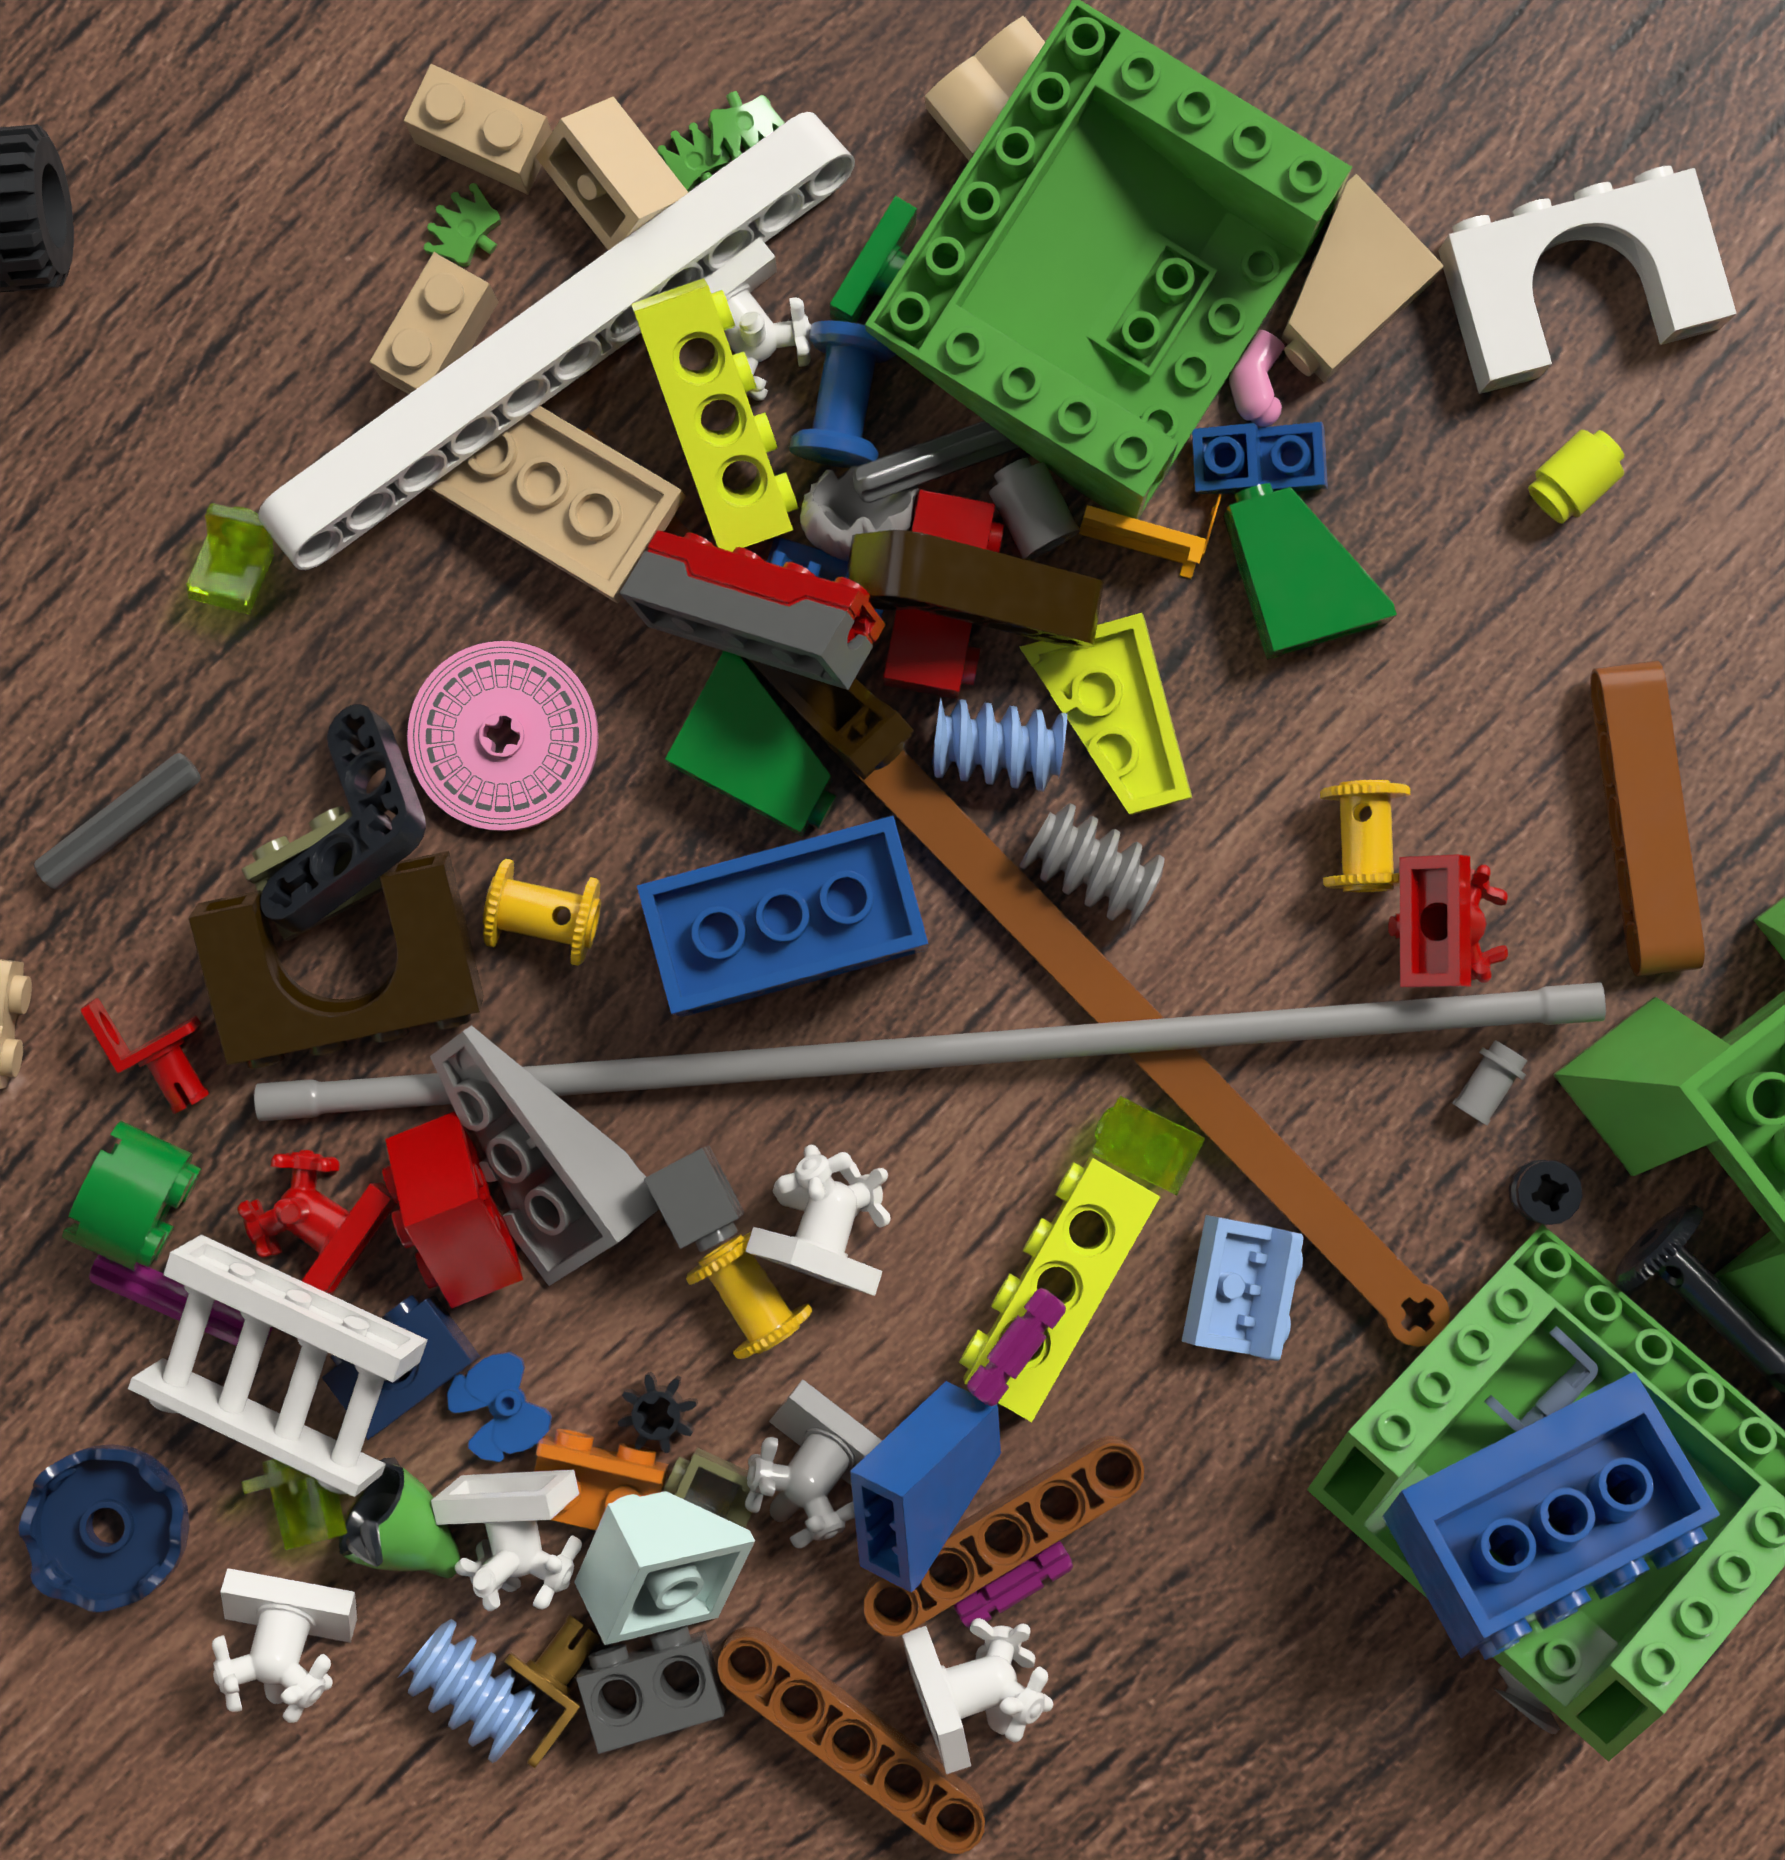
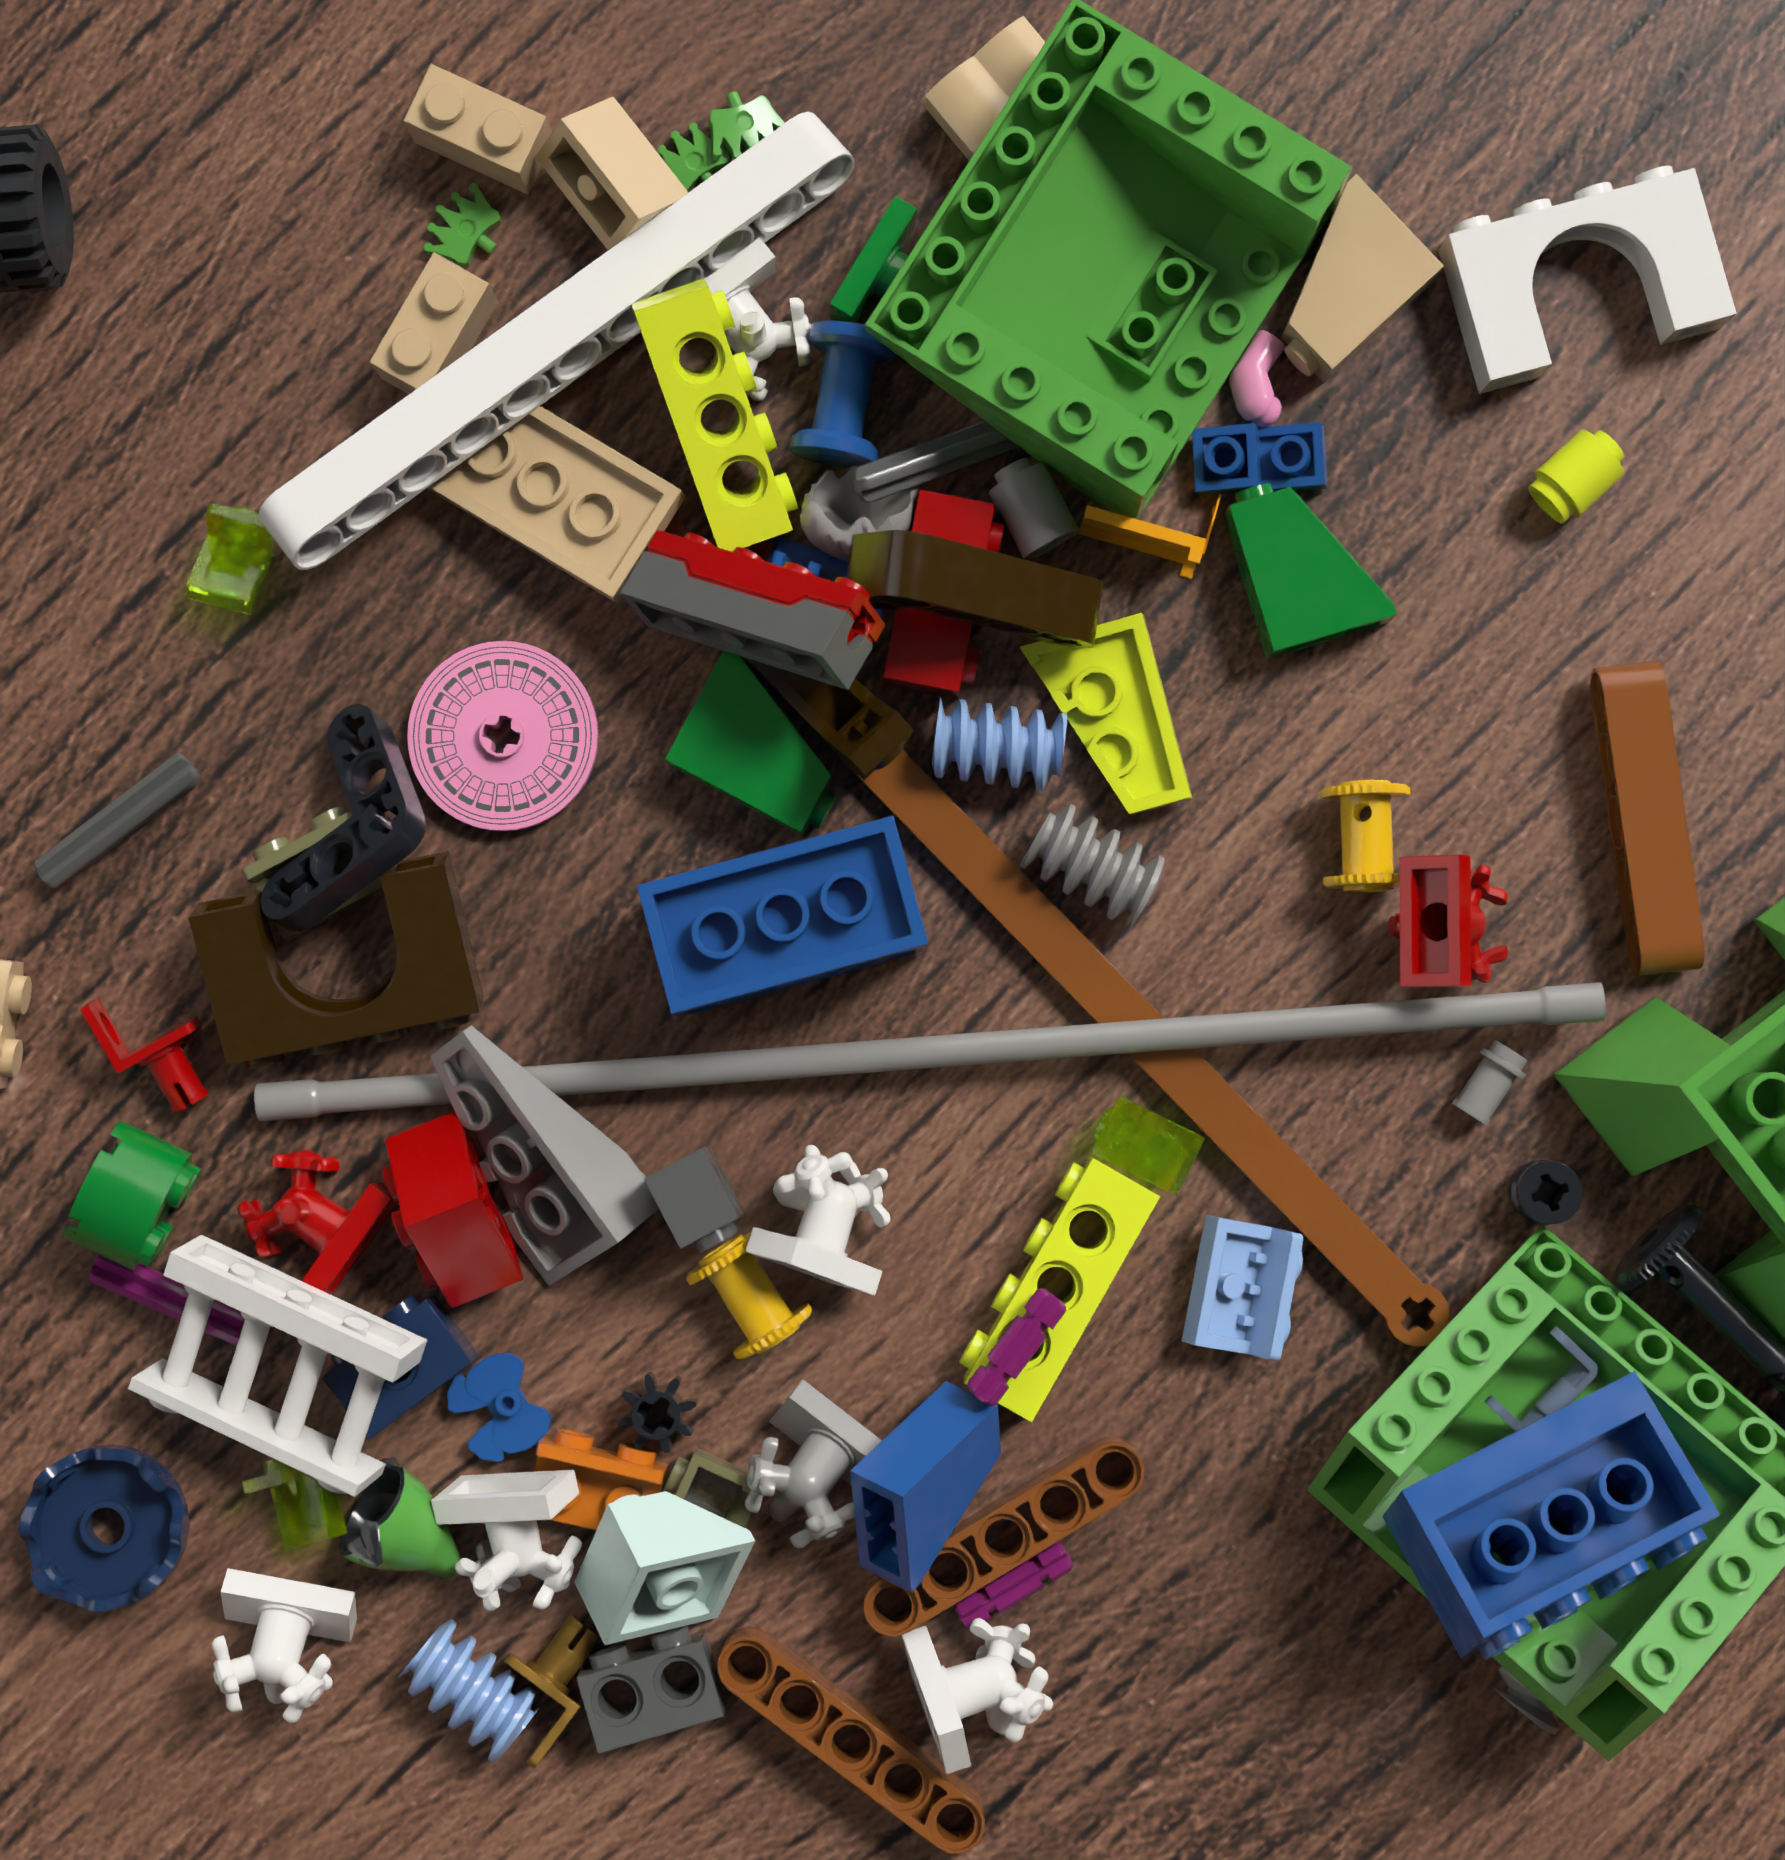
(535, 909): yellow hose -> none

